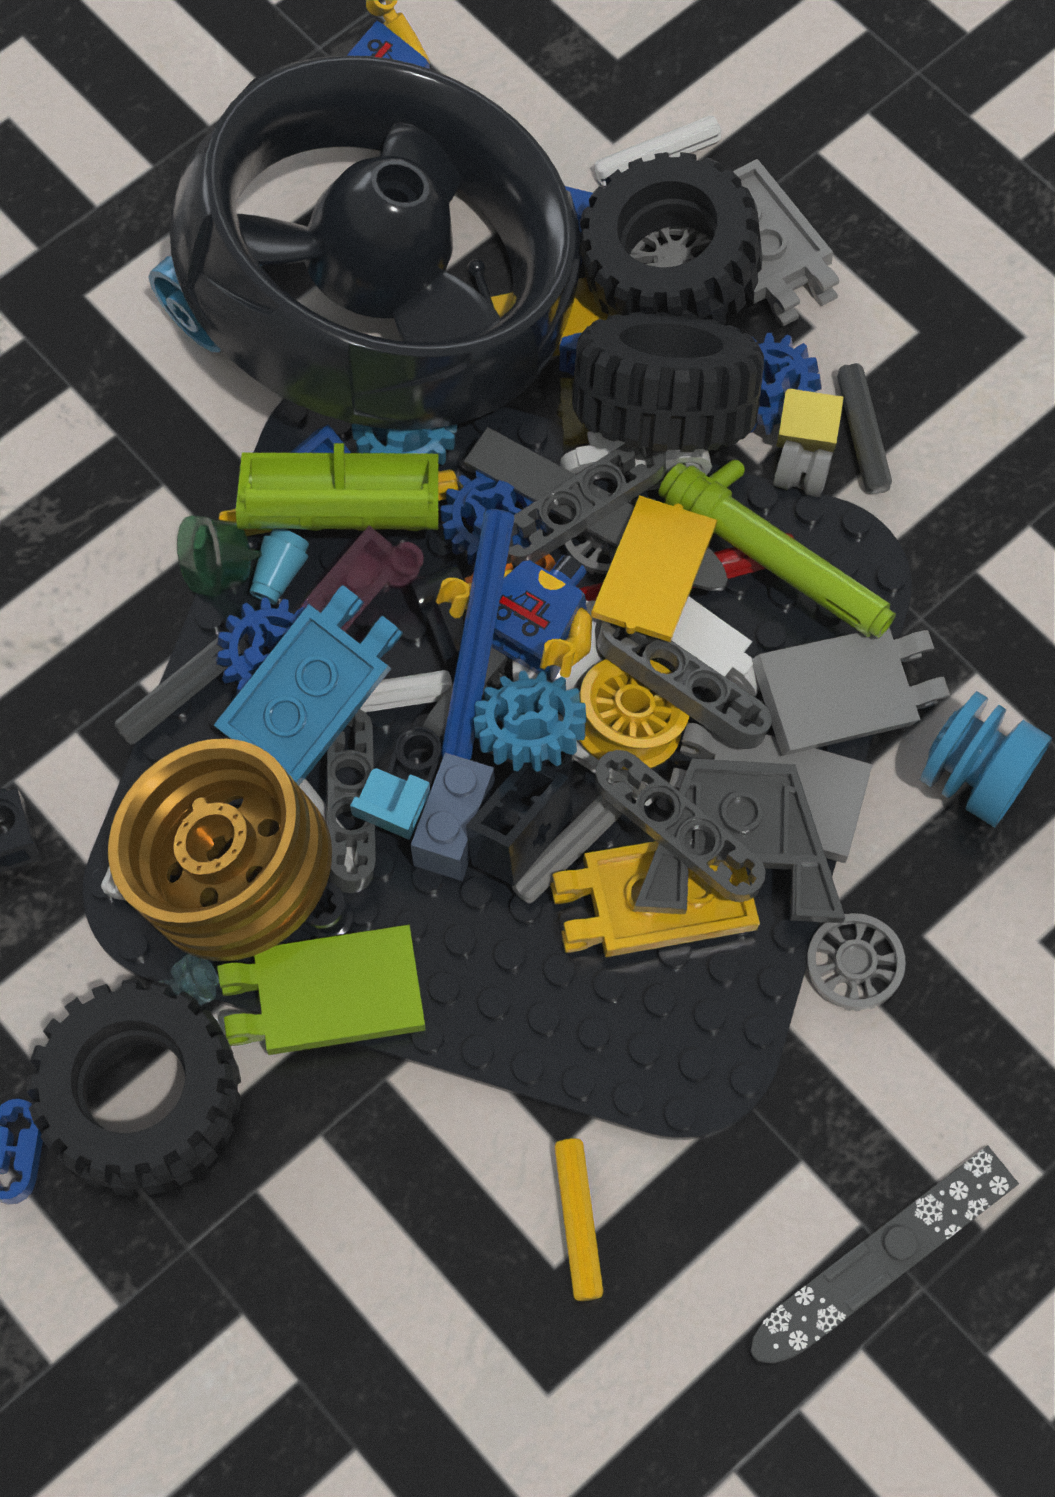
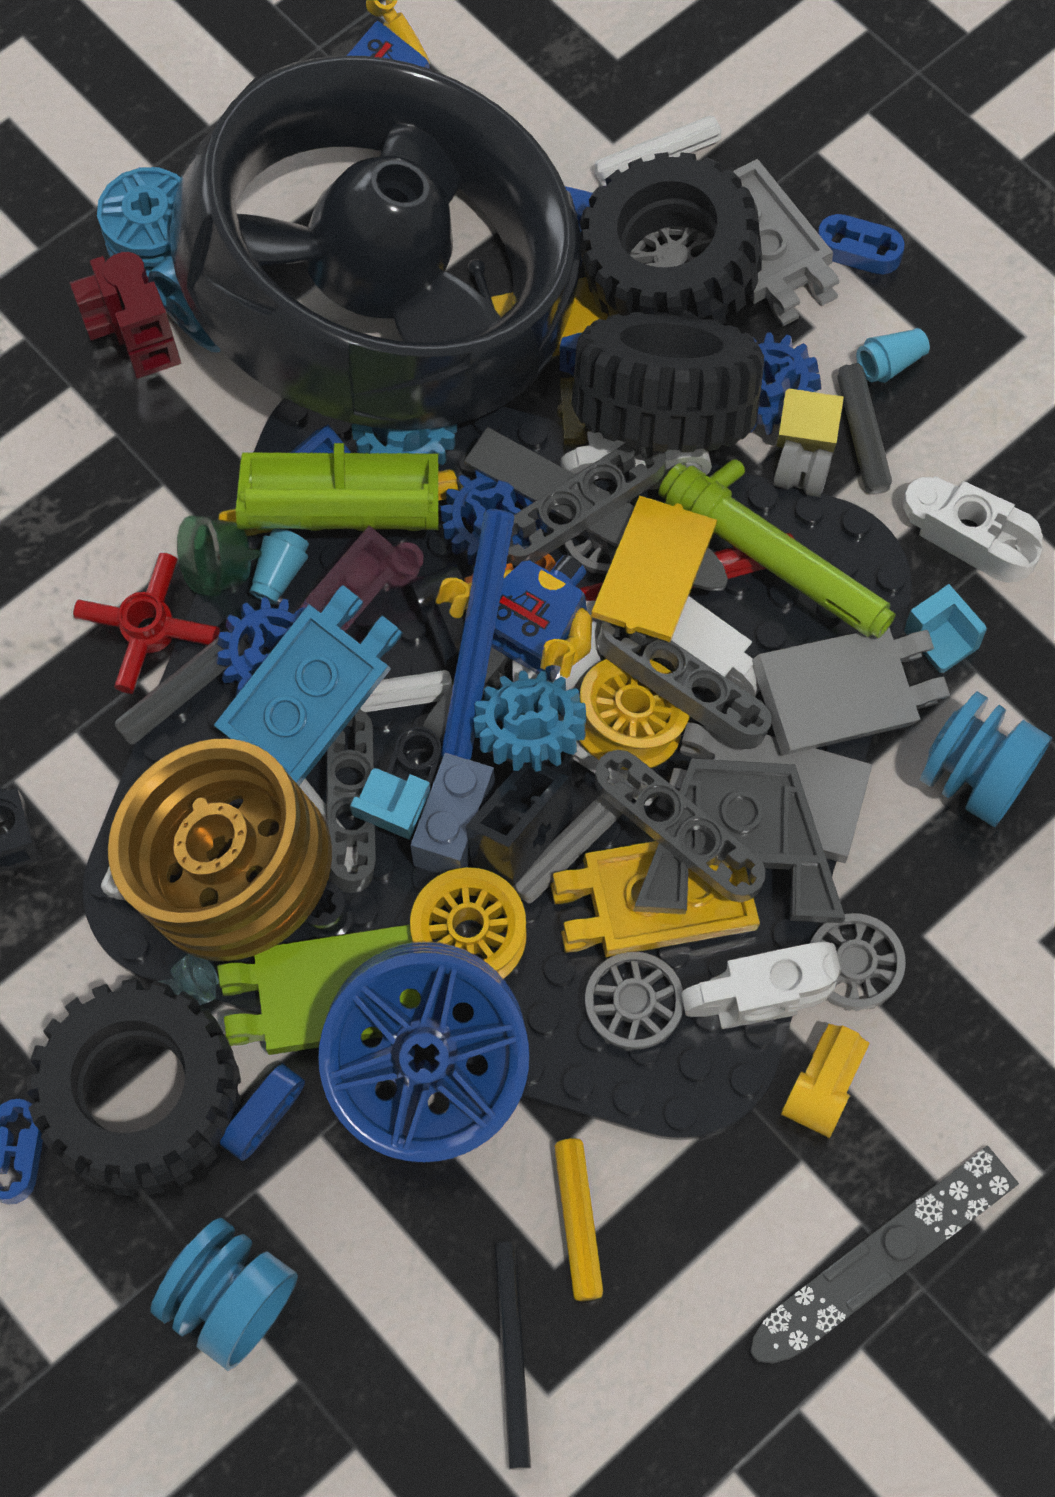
(126, 303): none -> dark red hips
(135, 610): none -> red bar
(138, 214): none -> dark azure wheel
(215, 1287): none -> dark azure wheel
(262, 1112): none -> blue beam
(477, 1103): none -> blue wheel
(487, 887): none -> yellow wheel
(512, 1356): none -> black bar
(634, 1000): none -> light grey wheel
(767, 985): none -> white piece
(822, 1090): none -> yellow piece
(861, 243): none -> blue beam
(891, 353): none -> medium azure cone
(951, 625): none -> medium azure panel
(1001, 546): none -> white piece

